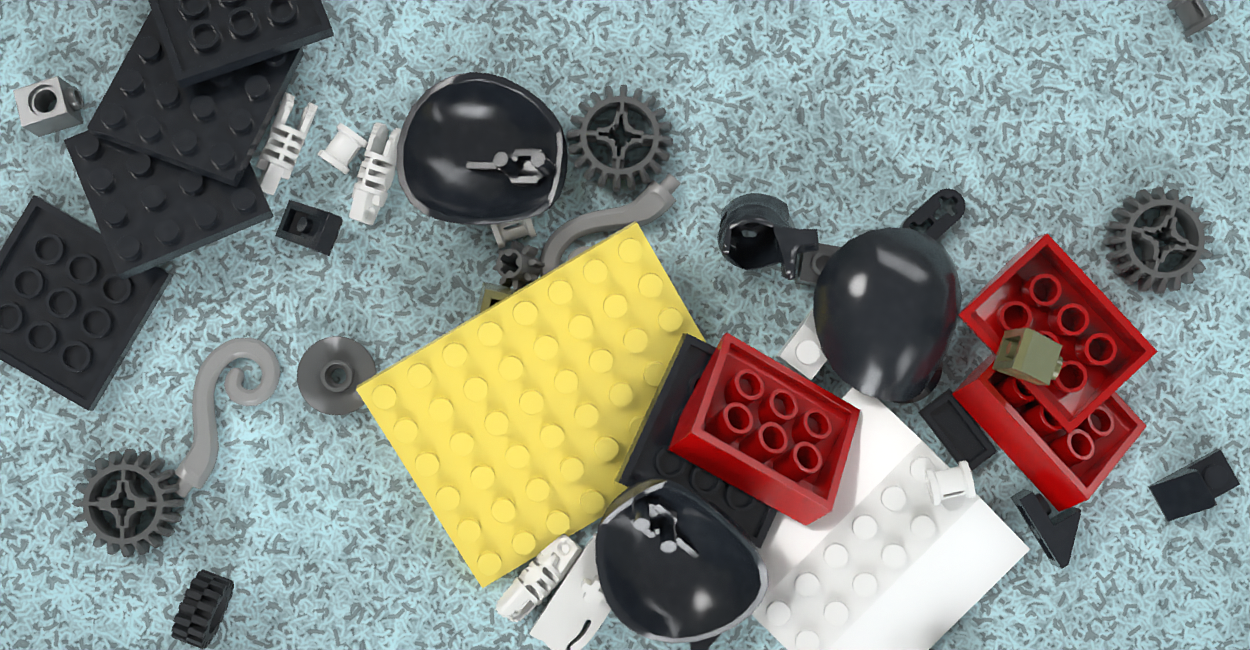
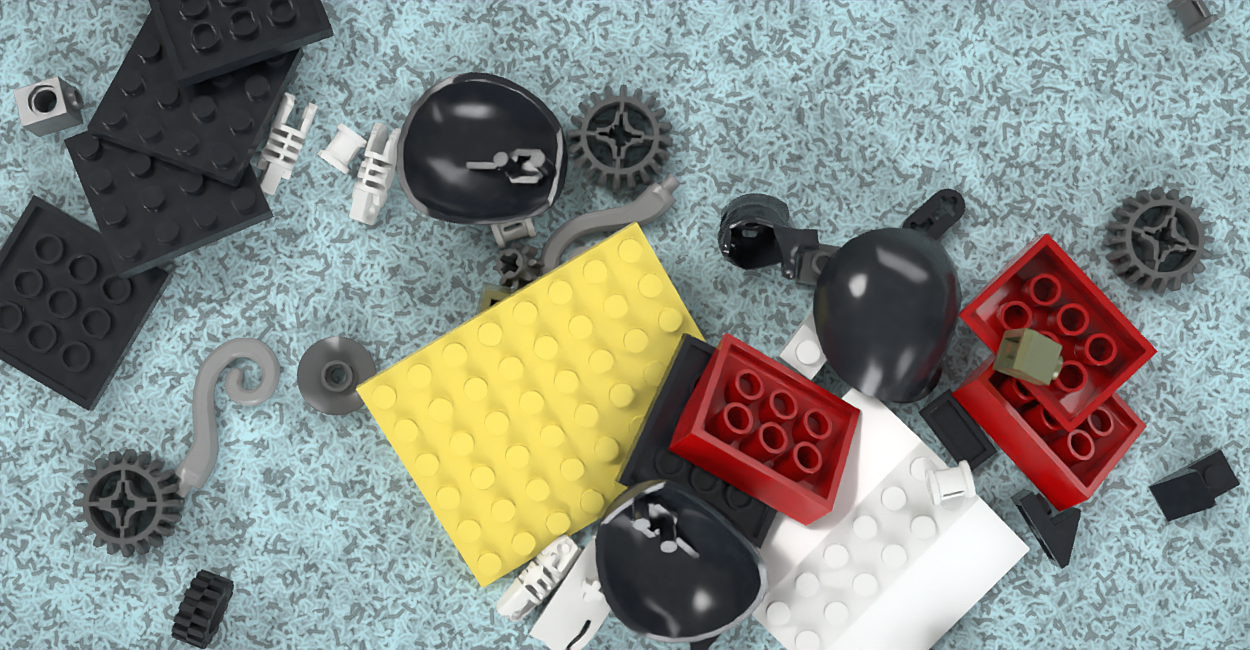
(309, 227): black slope -> none

